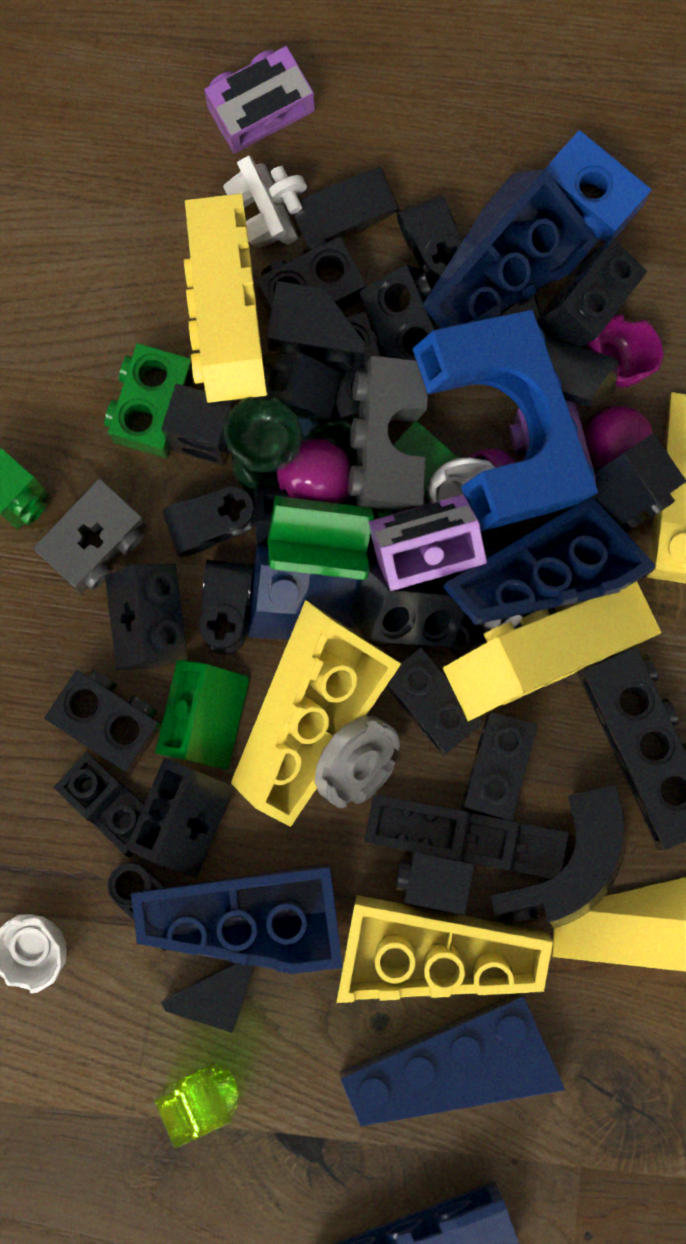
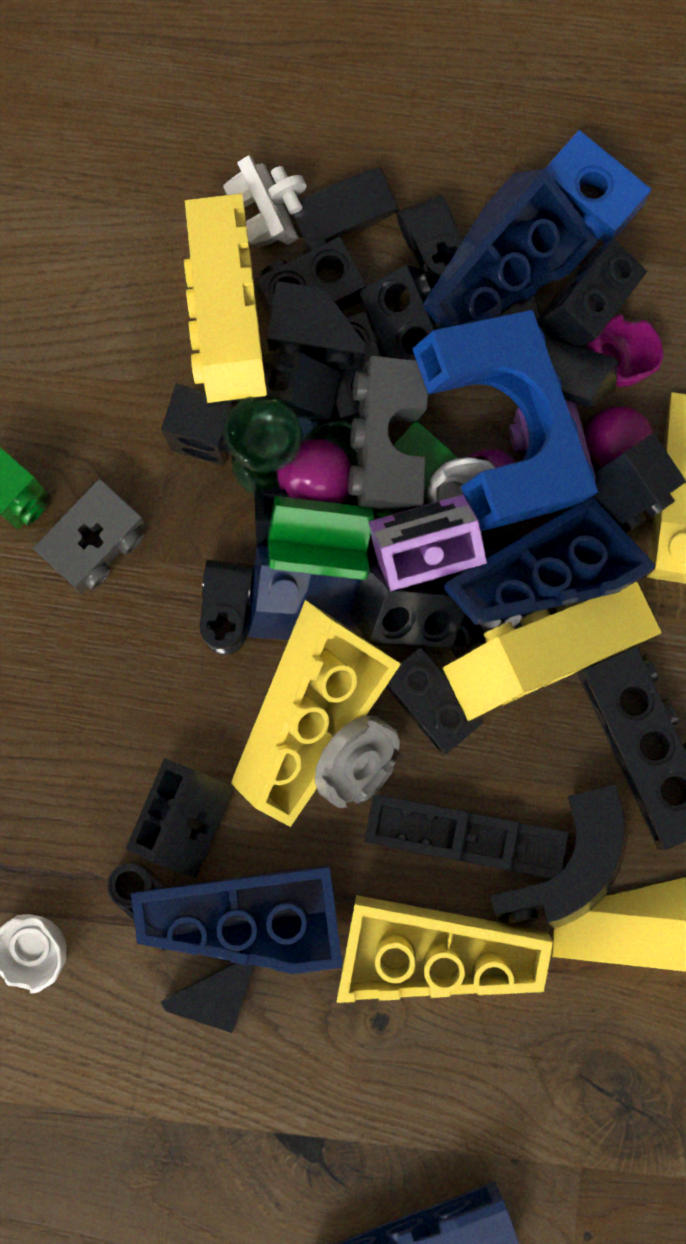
(99, 729): black brick -> none
(101, 800): black slope -> none
(139, 398): green brick -> none
(146, 616): black brick -> none
(198, 1104): clear neon green brick -> none
(201, 521): black piece -> none
(202, 714): green panel -> none
(259, 98): brick -> none
(435, 882): black brick -> none
(460, 1065): dark blue wedge -> none
(499, 766): black brick -> none

